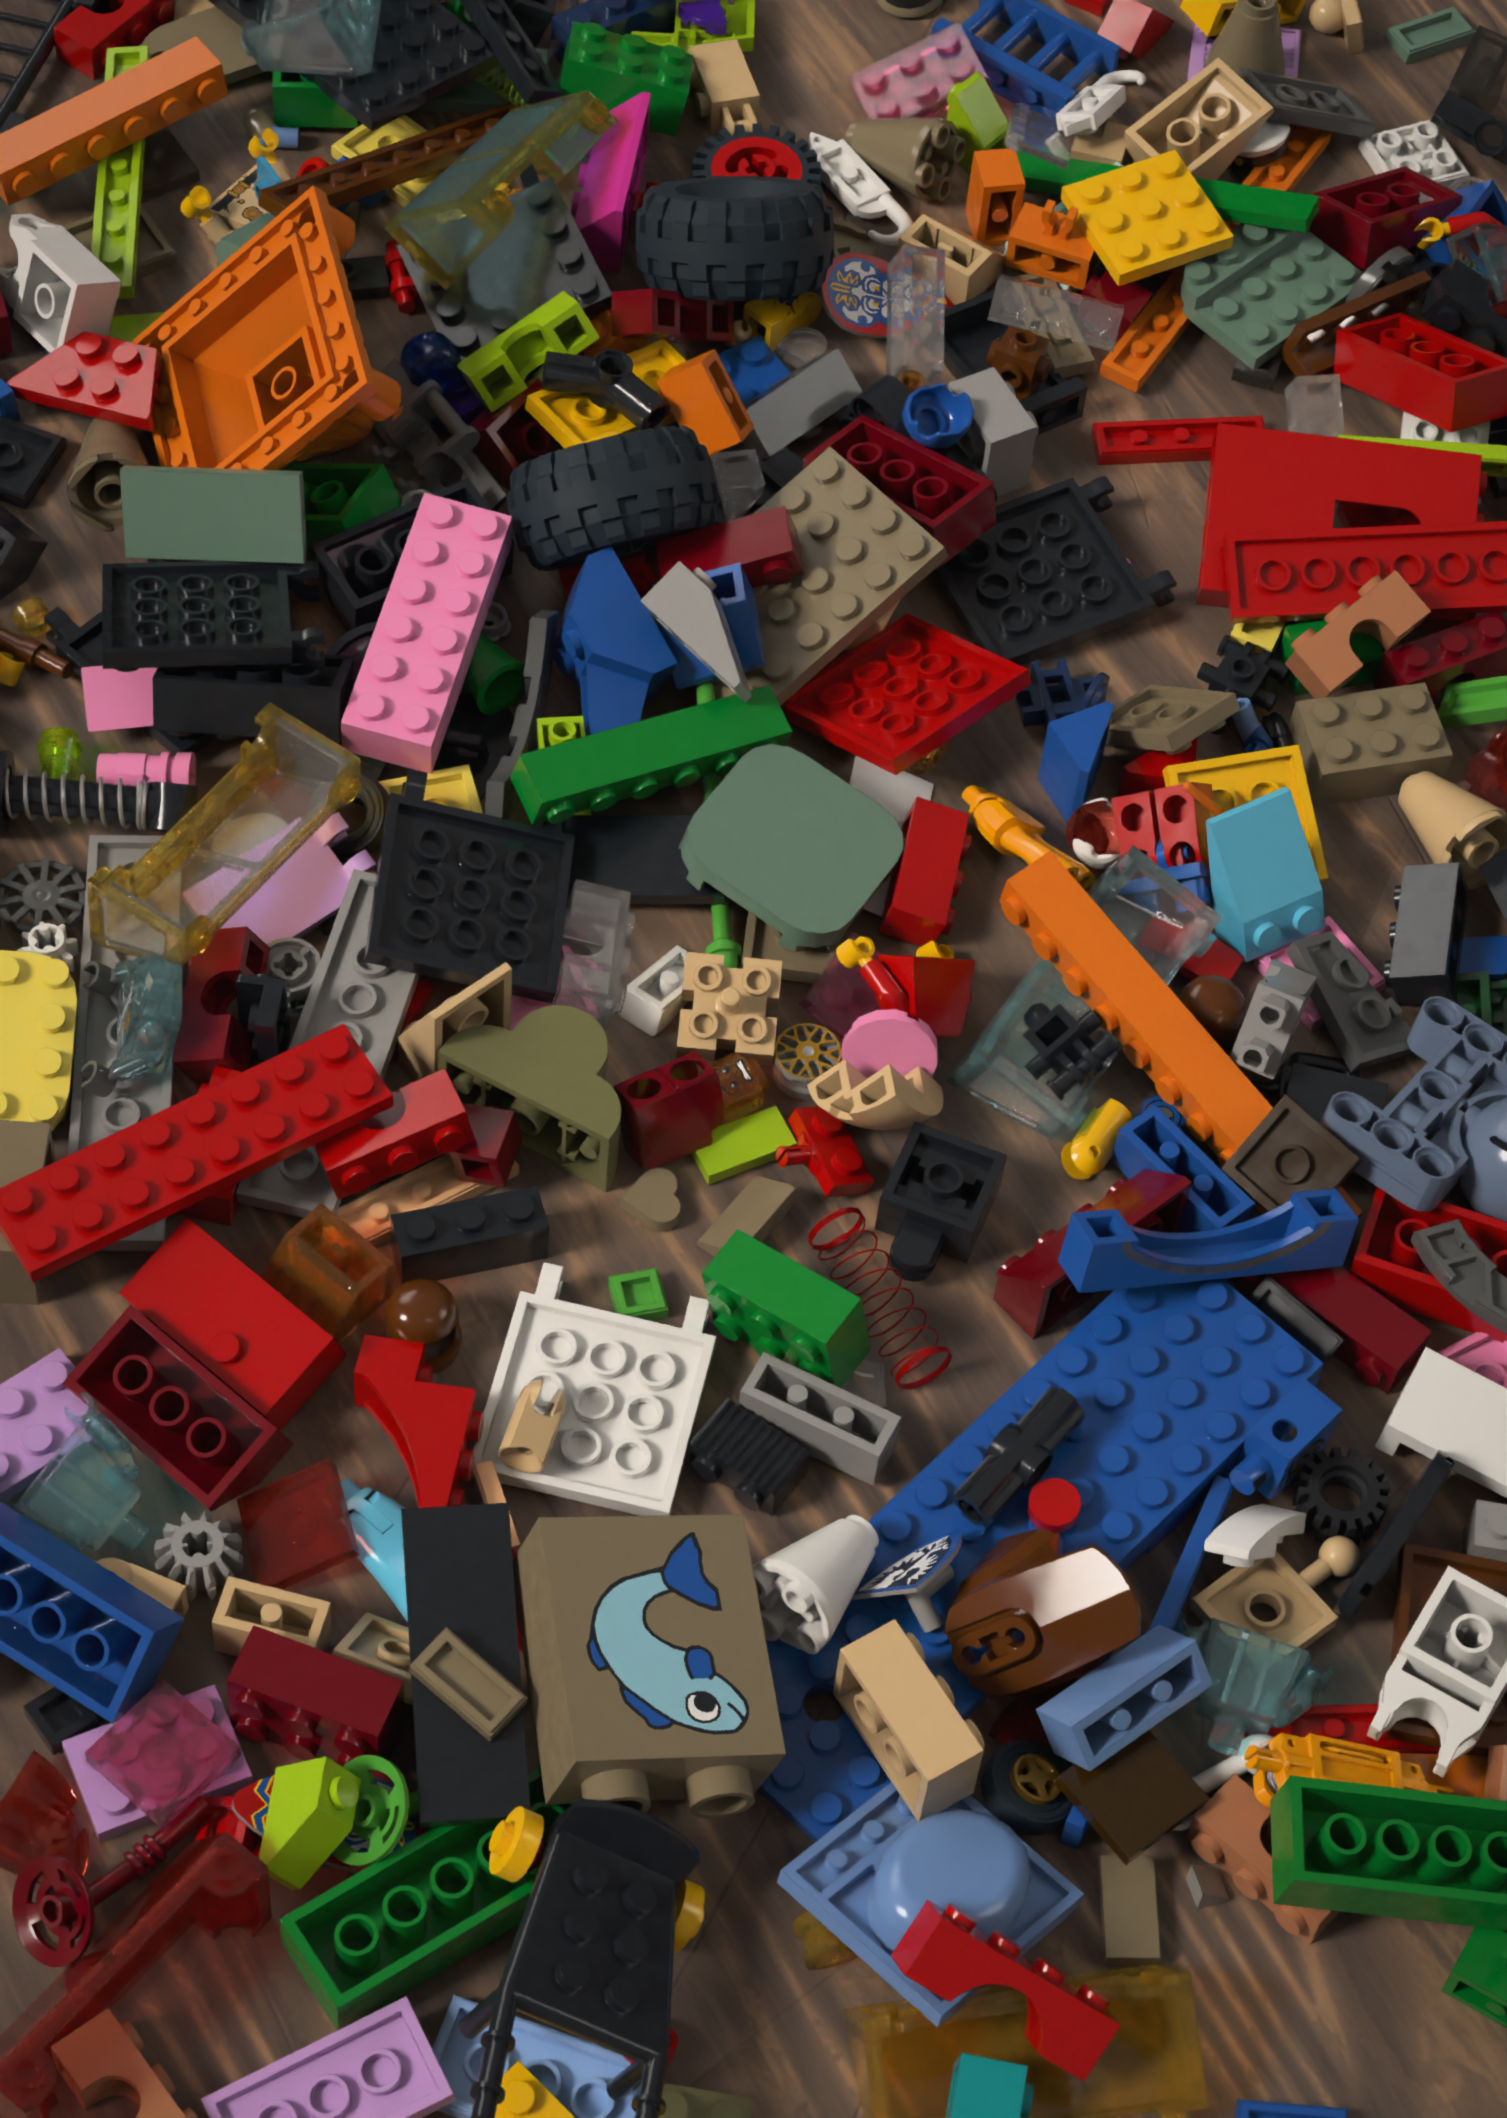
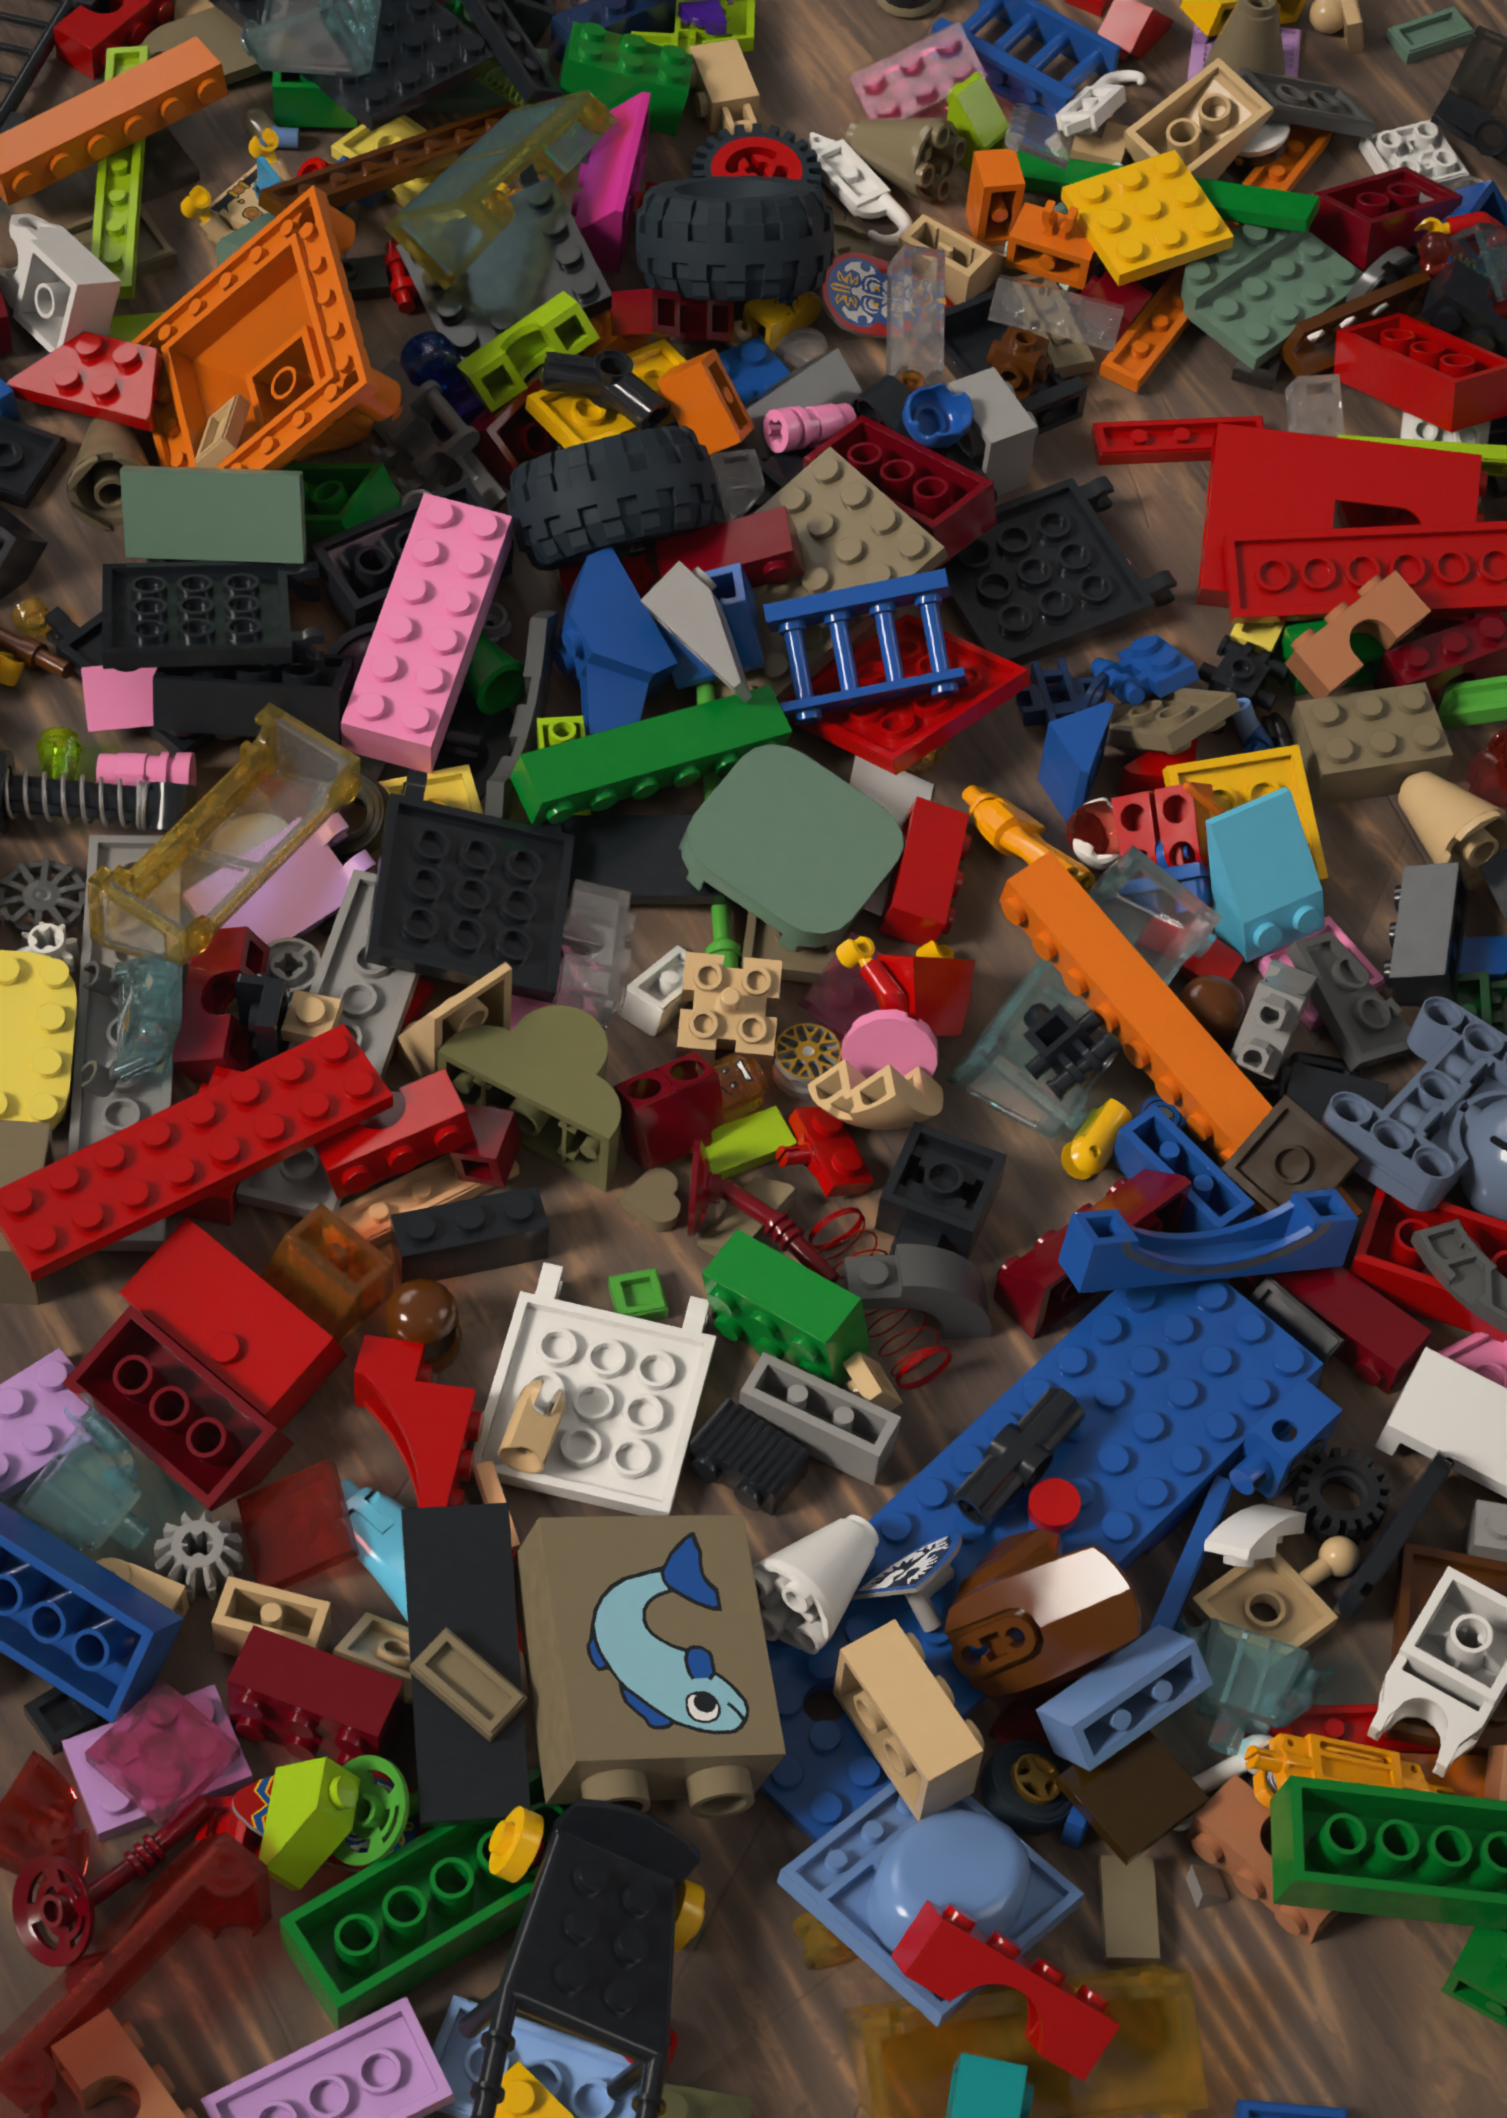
(222, 432): none -> tan tile
(310, 1016): none -> tan plate
(710, 1188): none -> dark red dish
(801, 427): none -> bright pink axle
(871, 1382): none -> tan plate
(881, 602): none -> blue fence
(925, 1281): none -> dark grey arch
(1146, 668): none -> blue plate
(1434, 253): none -> clear red bar

